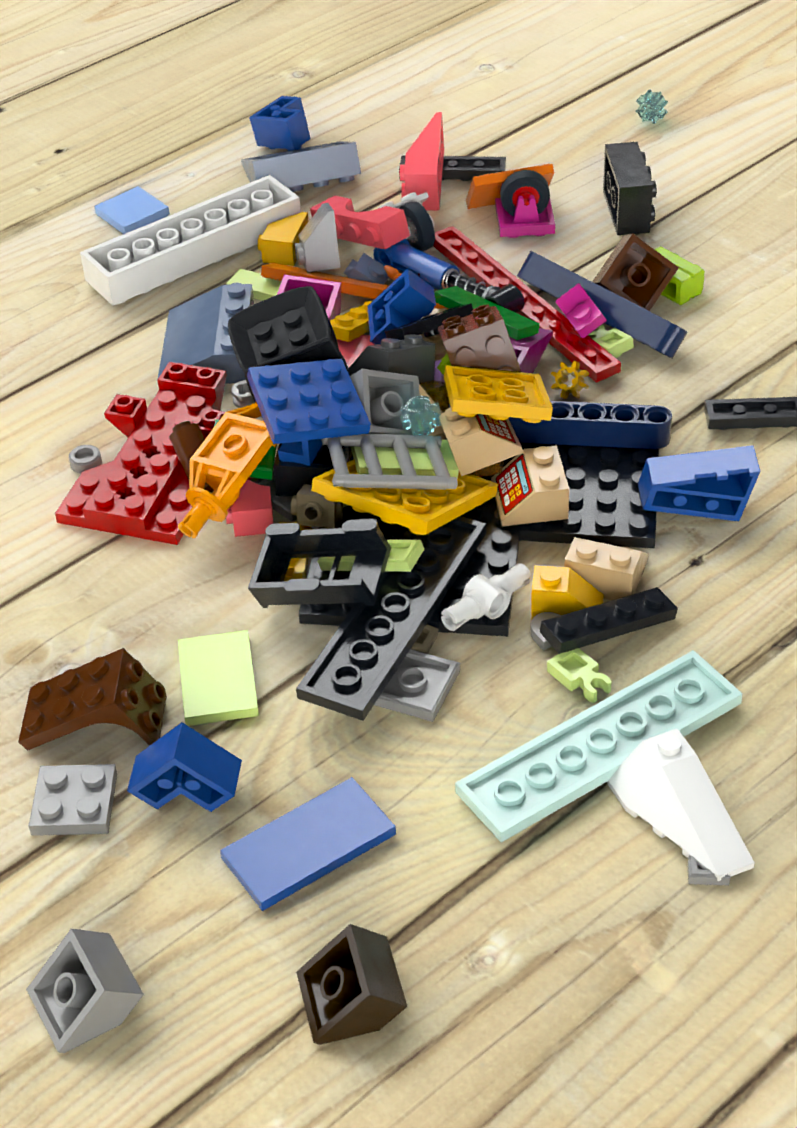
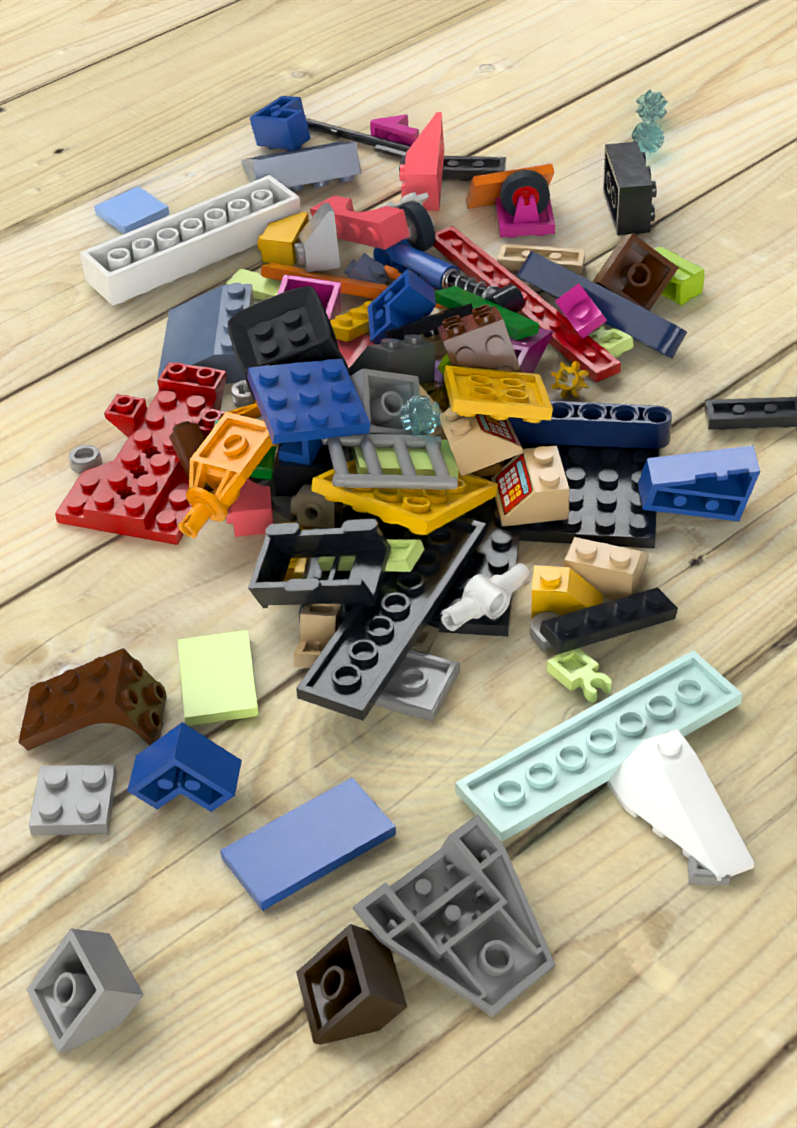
(317, 627): none -> tan slope
(380, 145): none -> black bar
(394, 129): none -> dark pink slope
(463, 920): none -> light grey wedge
(513, 256): none -> tan plate
(648, 136): none -> clear light blue gear

